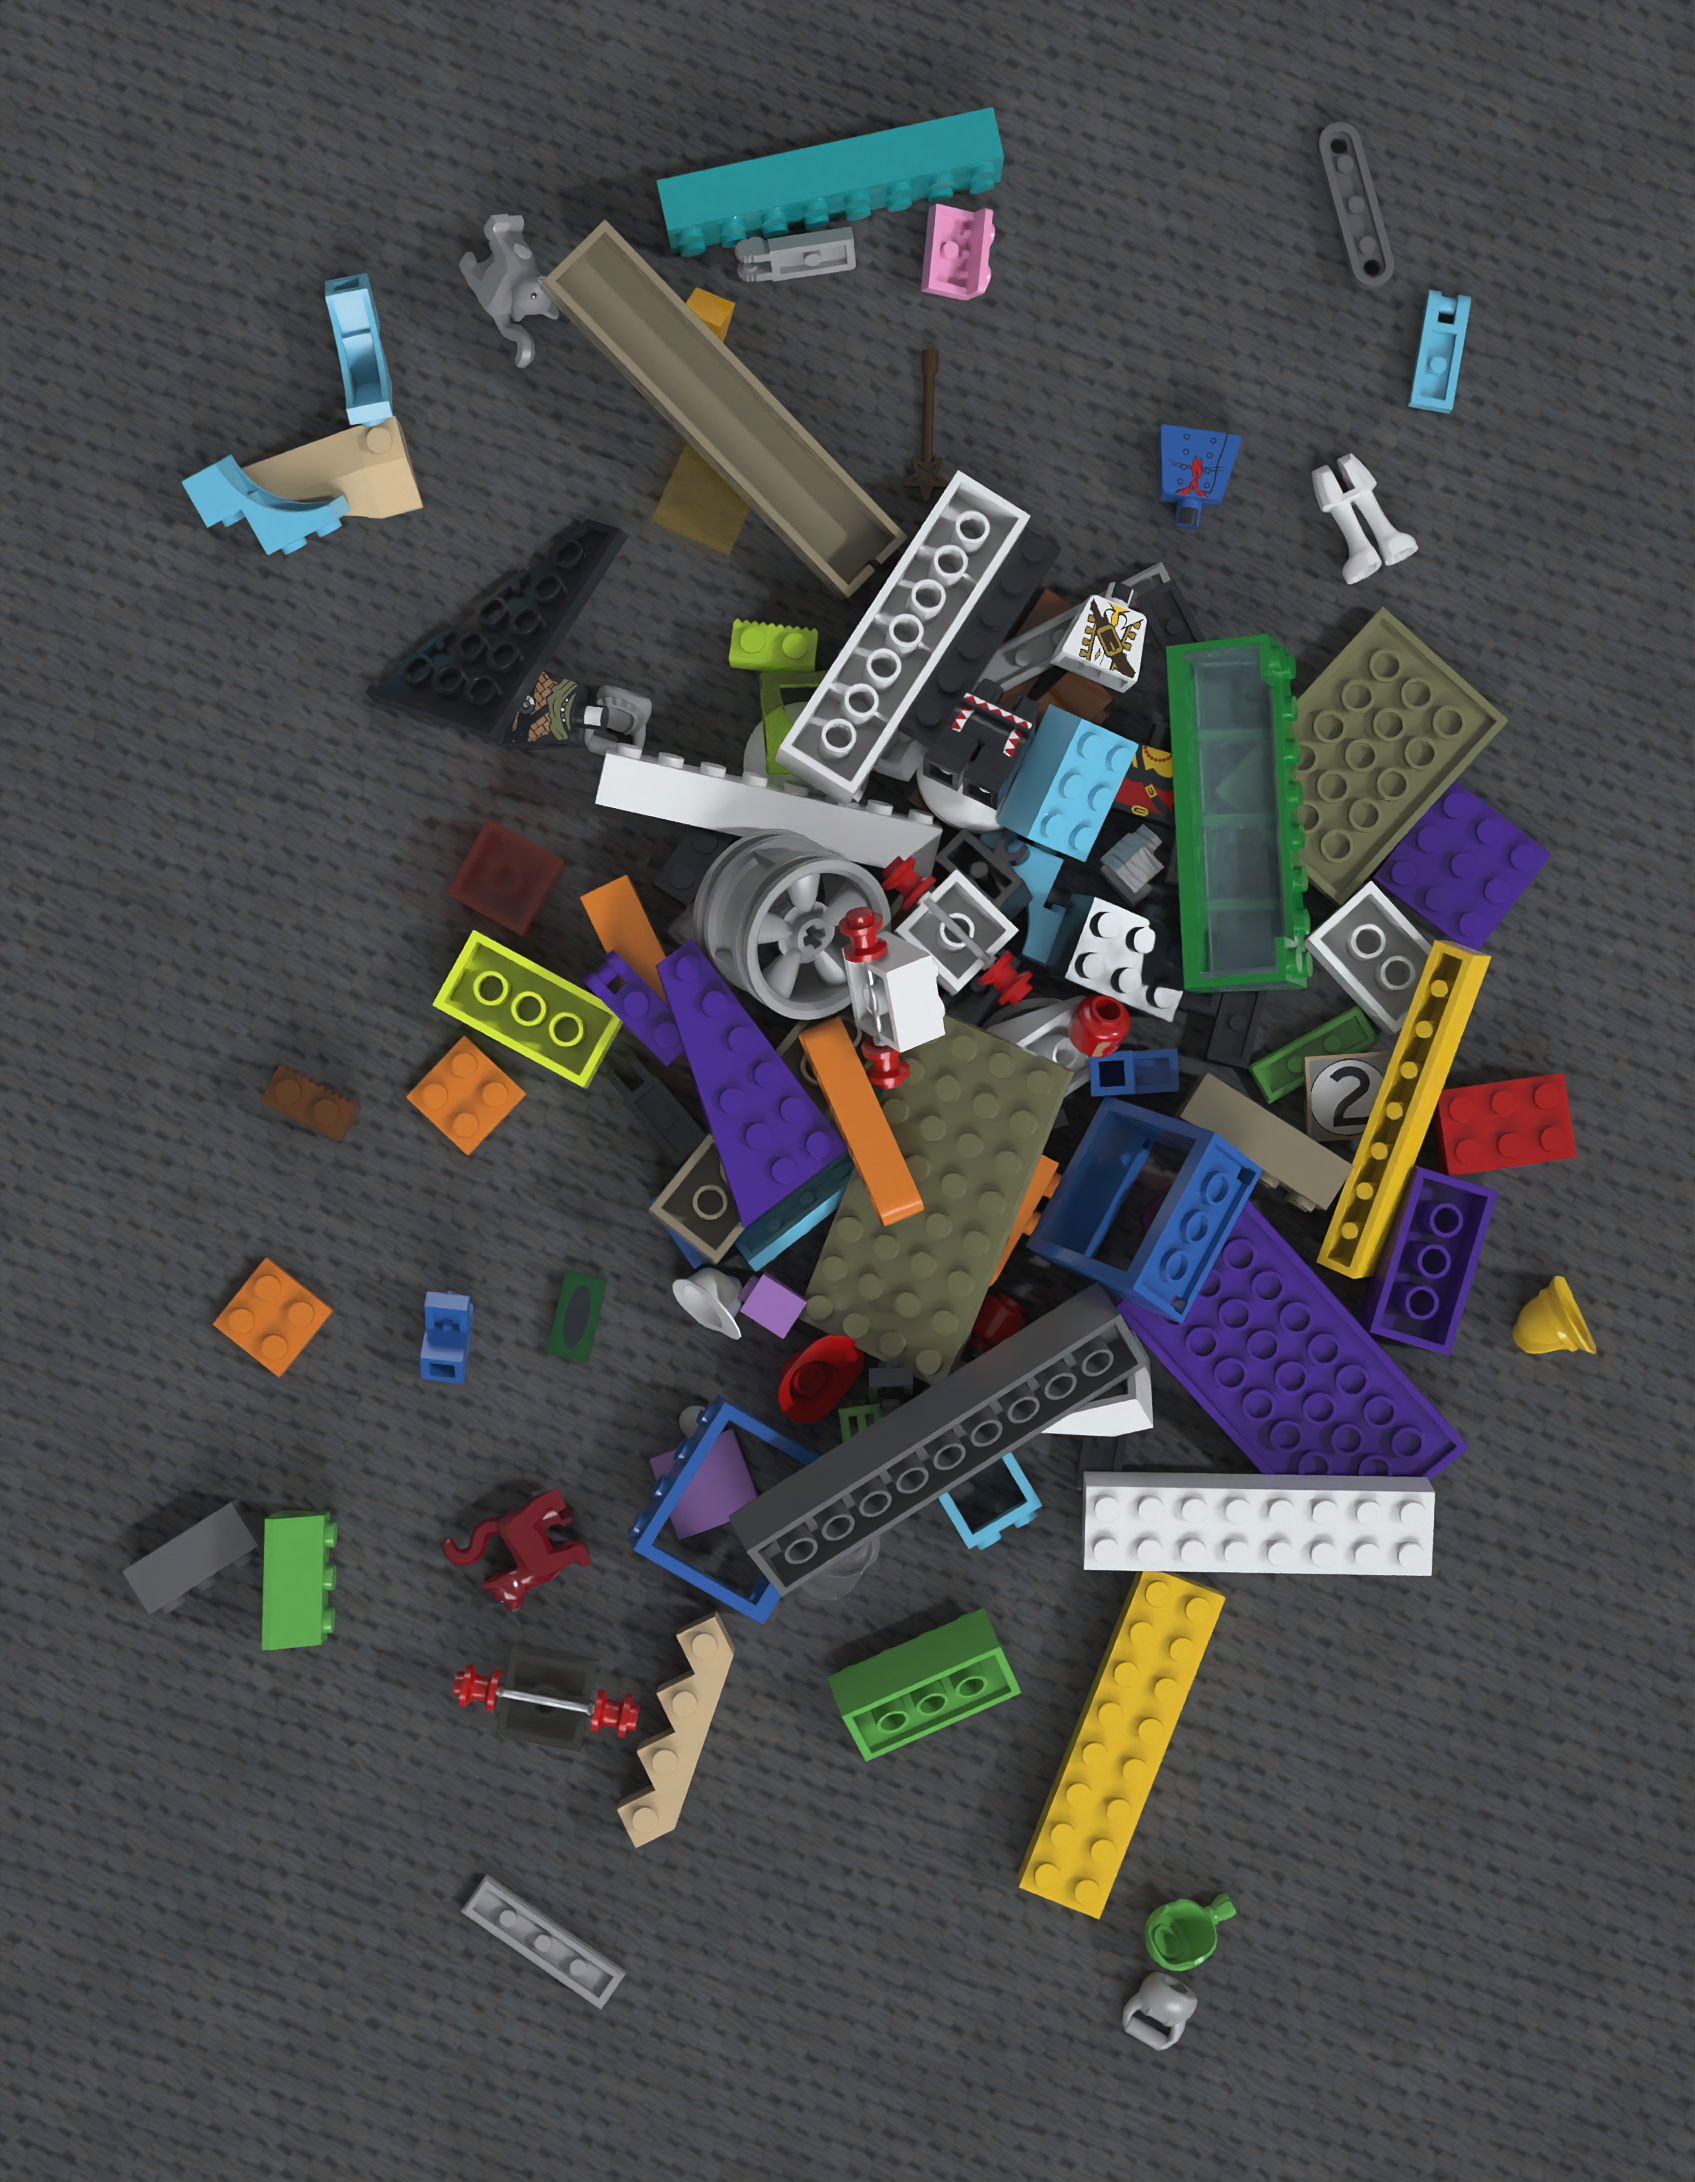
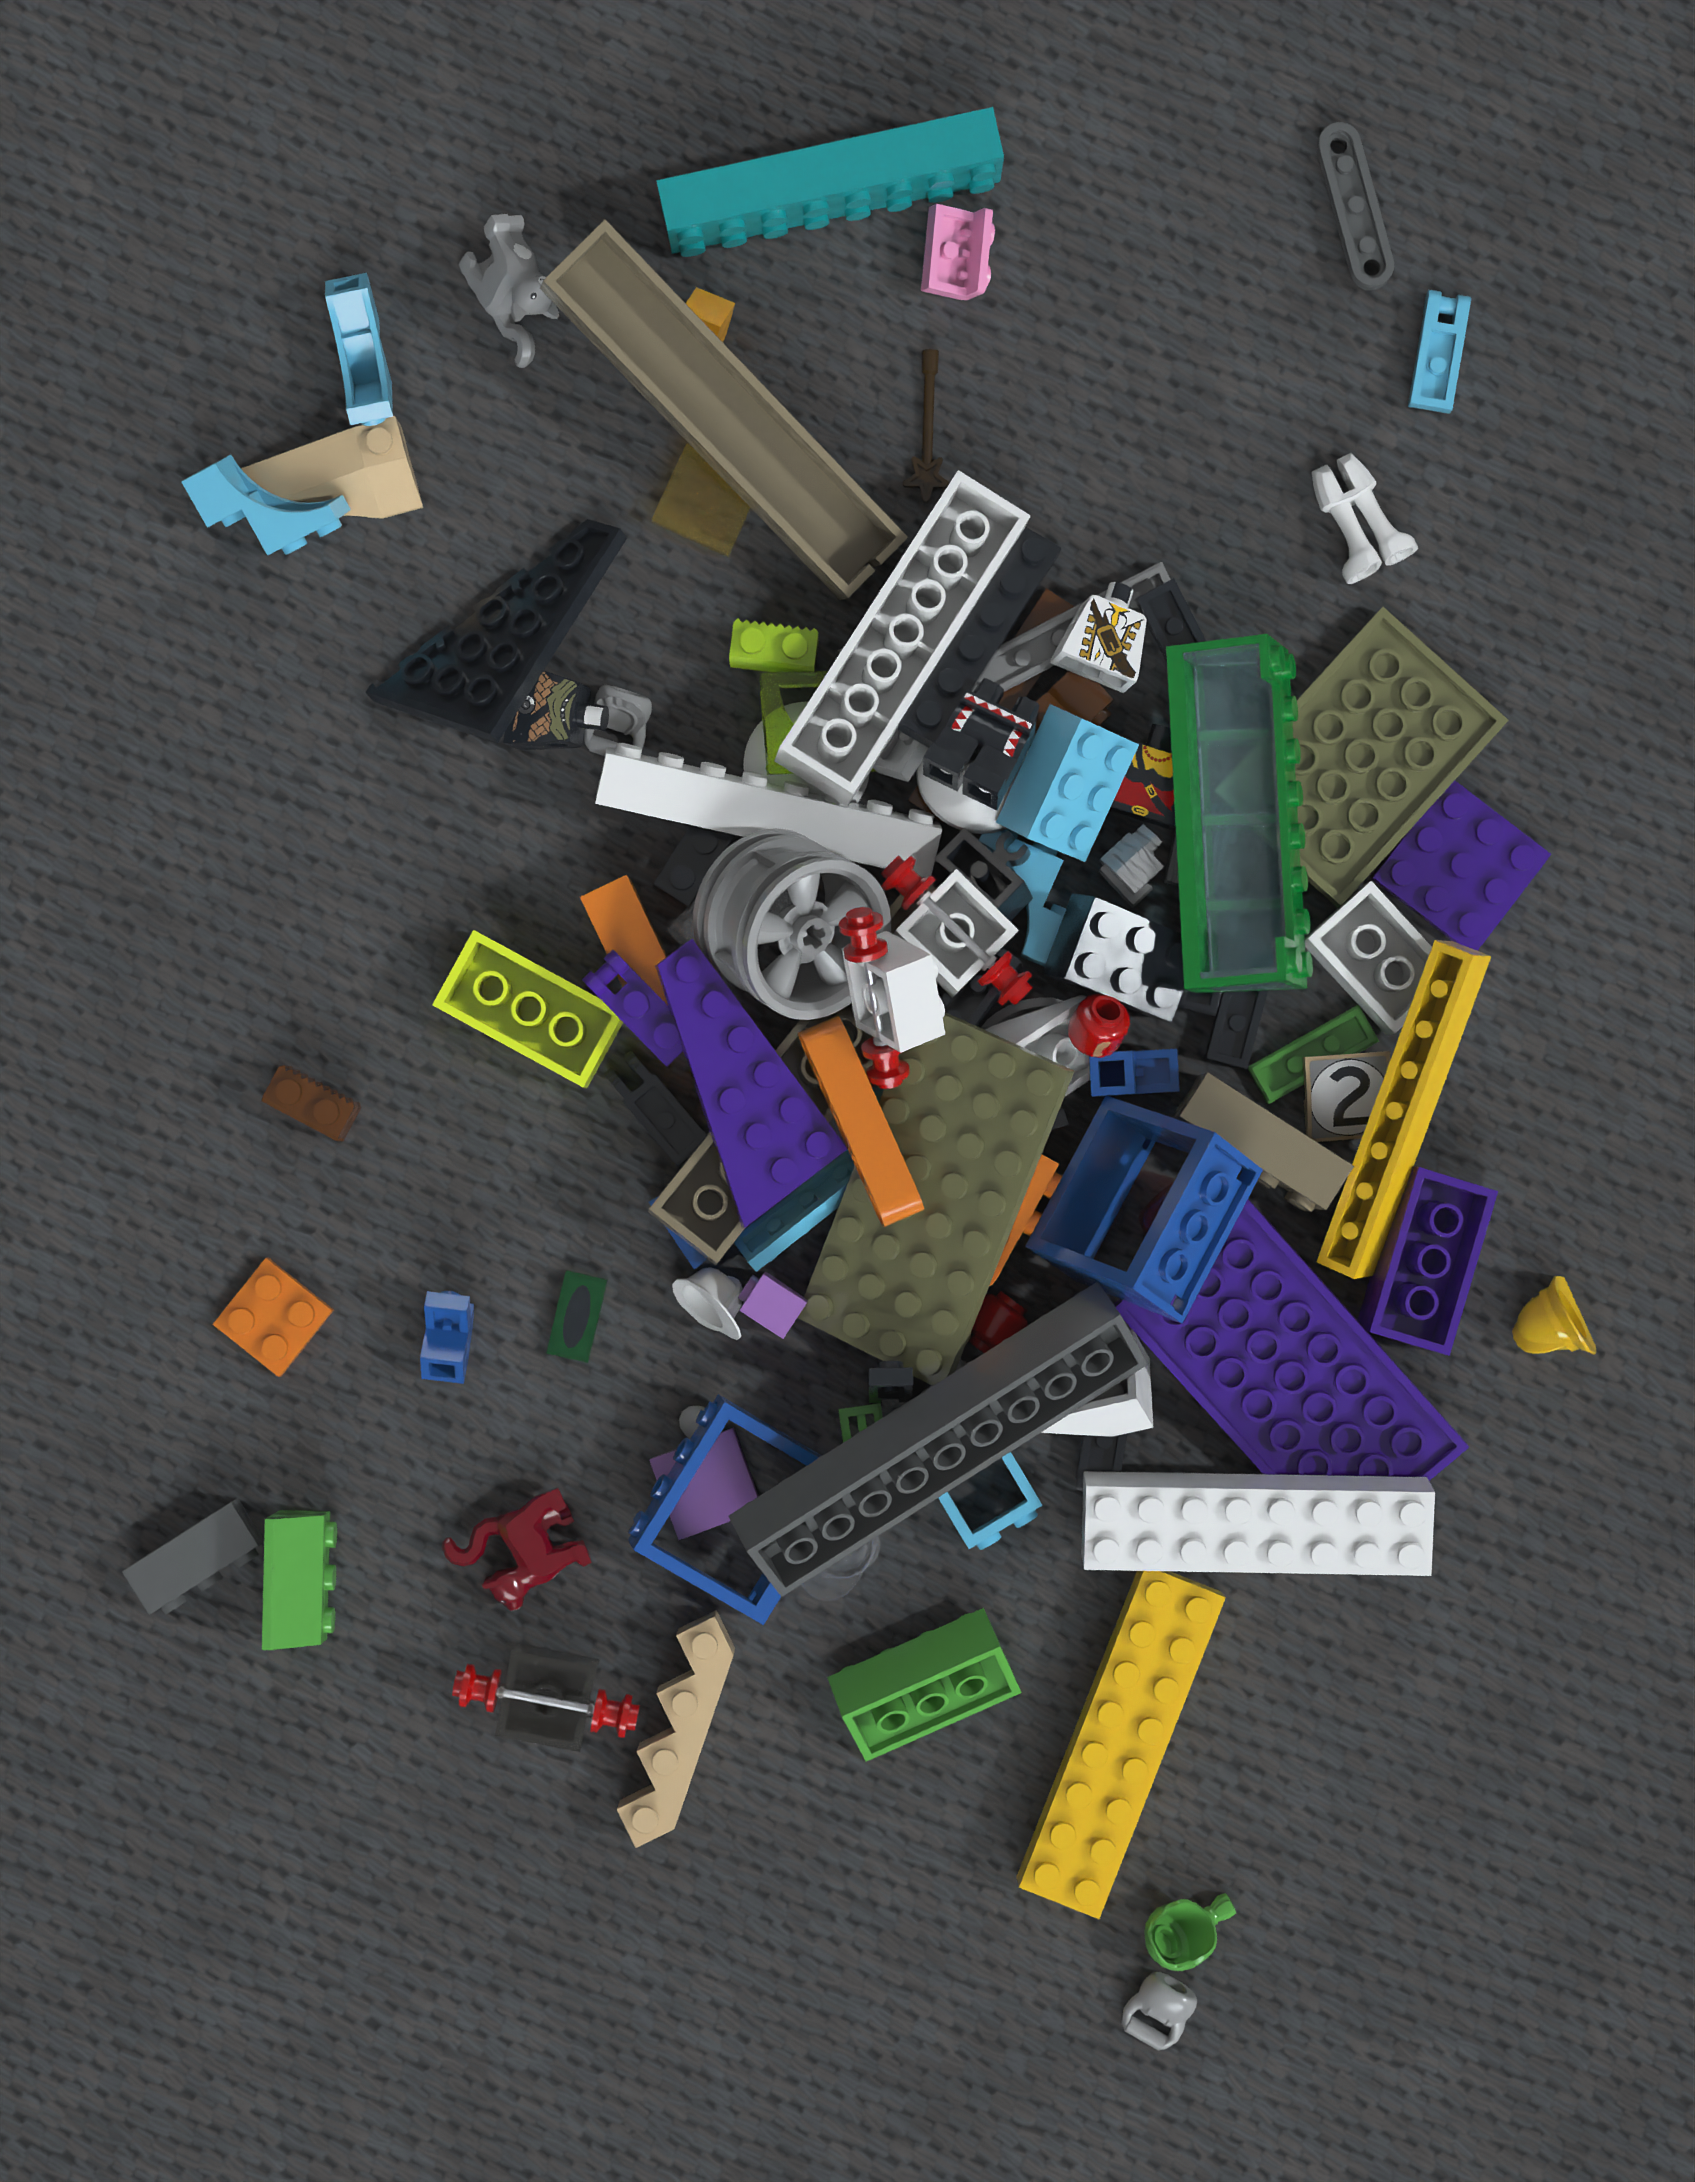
(466, 1095): orange plate -> none
(507, 878): clear red brick -> none
(543, 1941): light grey tile -> none
(796, 255): light grey hinge -> none
(818, 1377): red piece -> none
(1194, 470): blue torso -> none
(1503, 1125): red brick -> none

